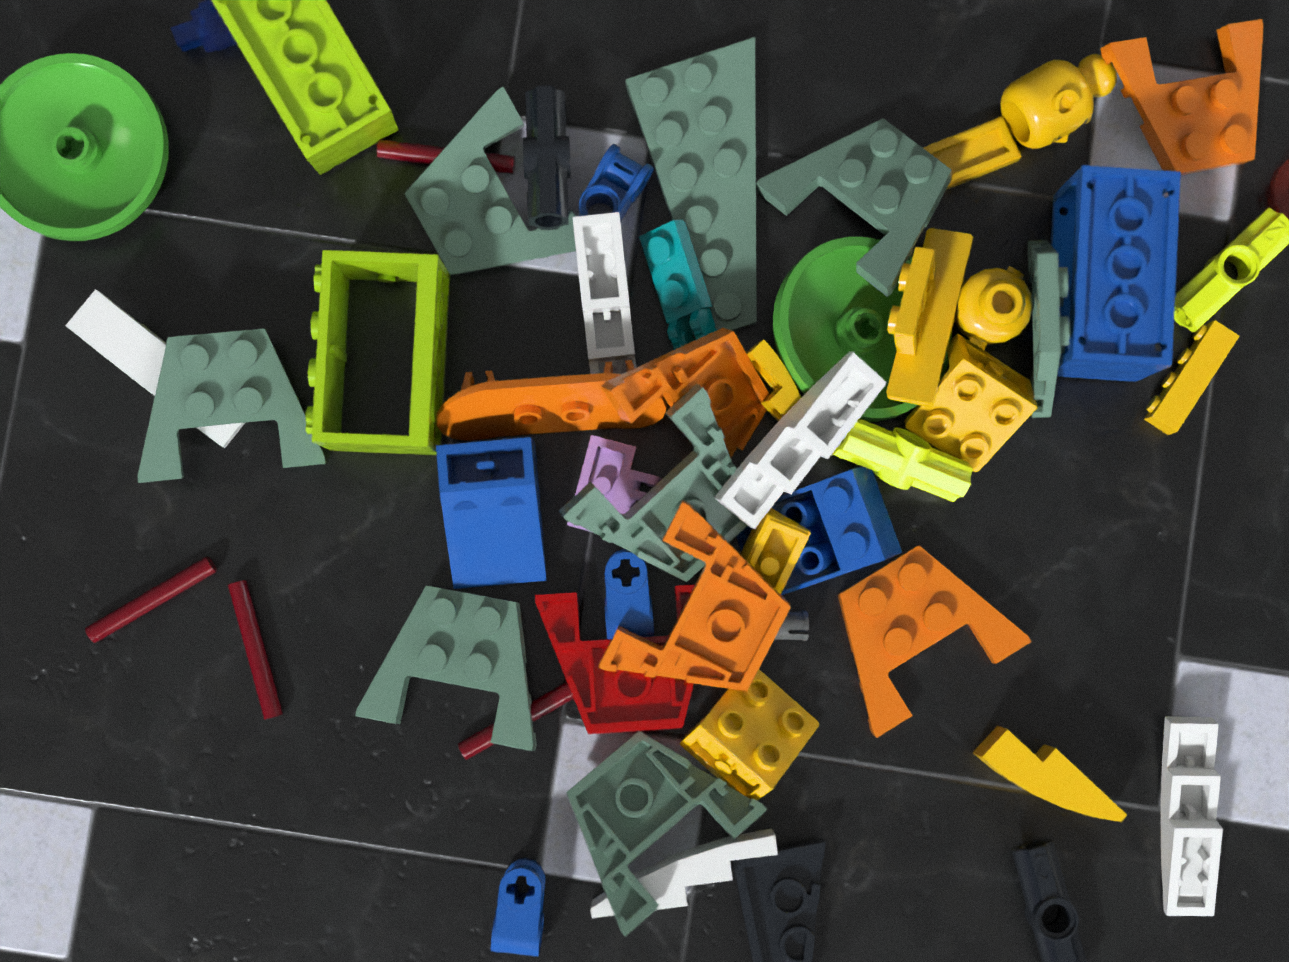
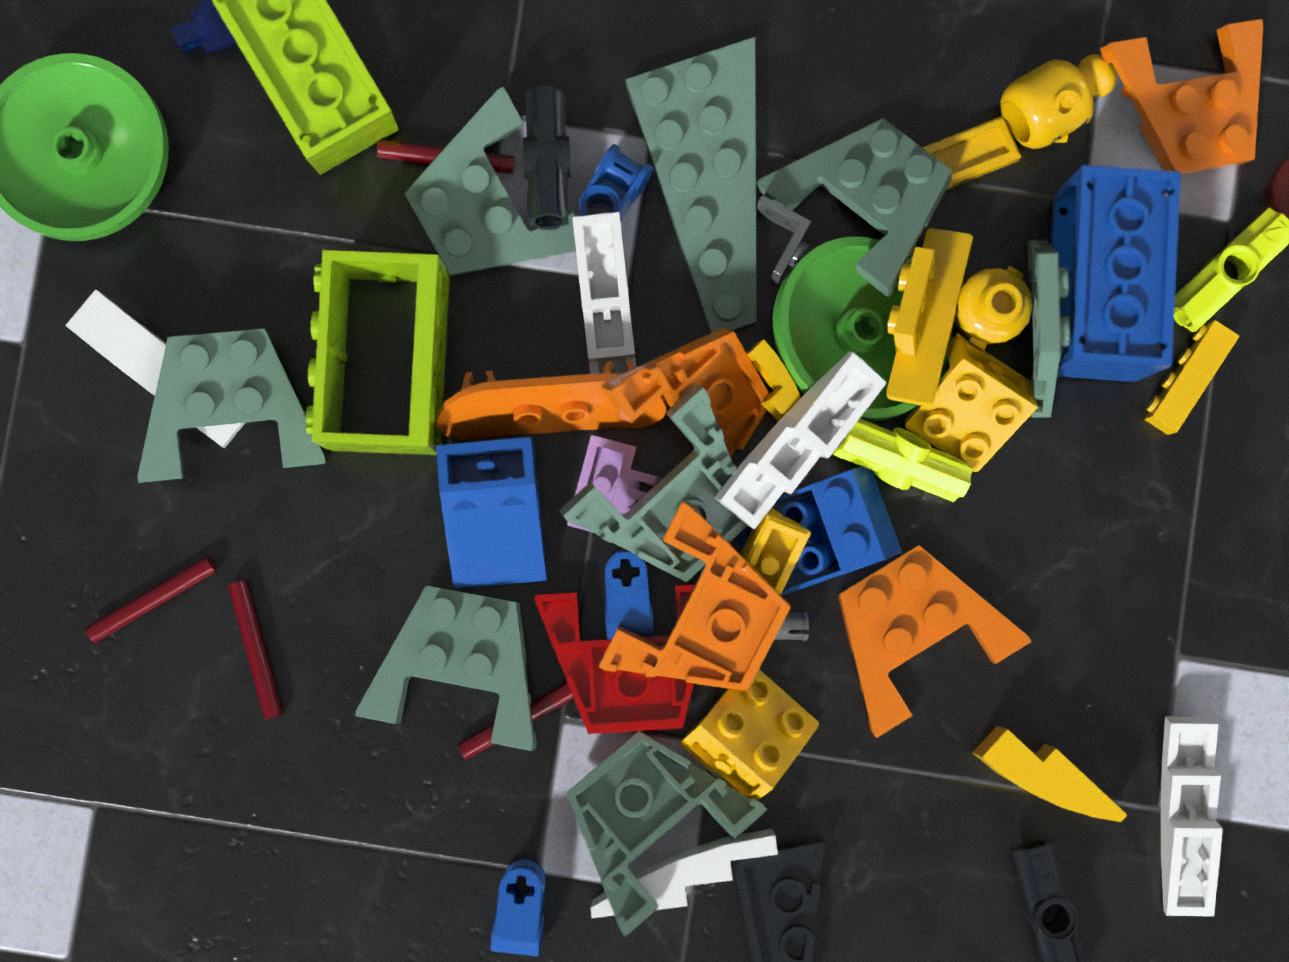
(678, 282): teal hinge -> none
(792, 221): none -> dark grey bracket

